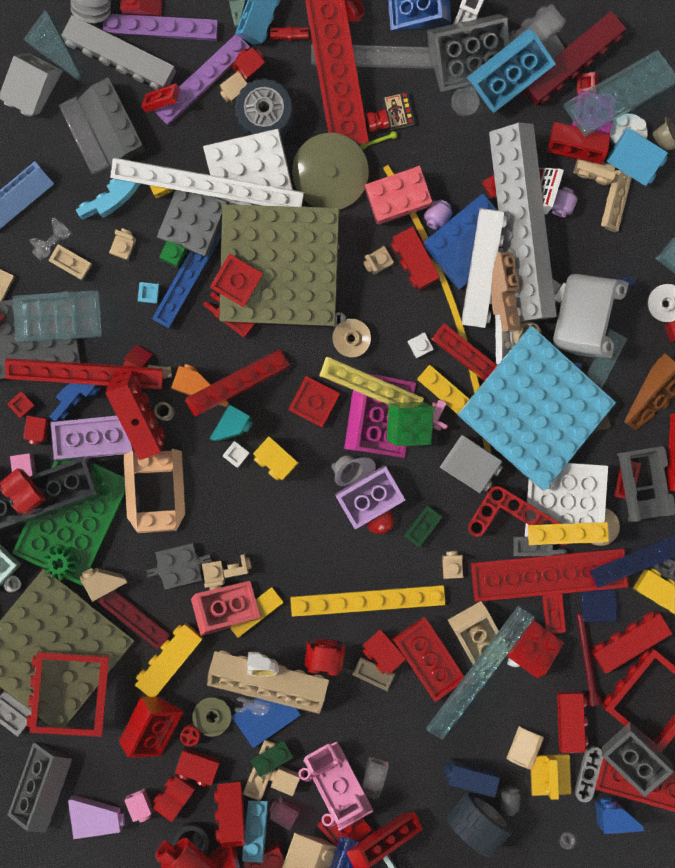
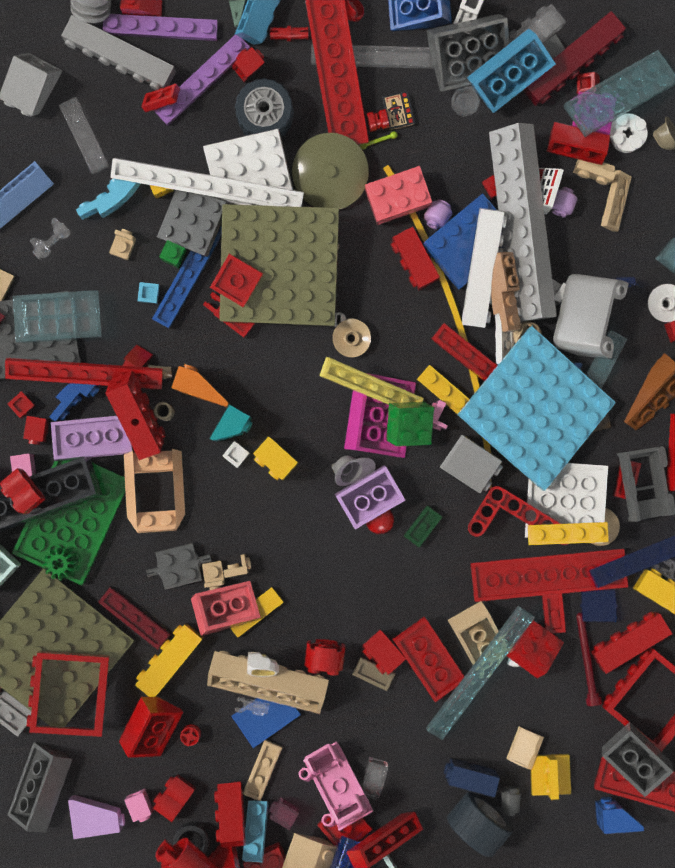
(14, 584): white hinge -> none
(47, 41): clear light blue wing -> none
(70, 262): tan plate -> none
(100, 582): tan slope -> none
(110, 122): dark grey slope -> none
(197, 767): red brick -> none
(204, 724): olive plate -> none
(232, 87): tan brick -> none
(237, 383): red plate -> none
(271, 758): dark green plate -> none
(284, 780): tan brick -> none
(314, 401): red plate -> none
(367, 600): yellow plate -> none
(378, 260): tan bracket -> none
(420, 345): white plate -> none
(452, 565): tan bracket -> none
(522, 548): dark grey hinge -> none
(563, 842): clear hinge -> none
(572, 721): red brick -> none
(580, 786): light grey beam -> none
(637, 156): dark azure brick -> none

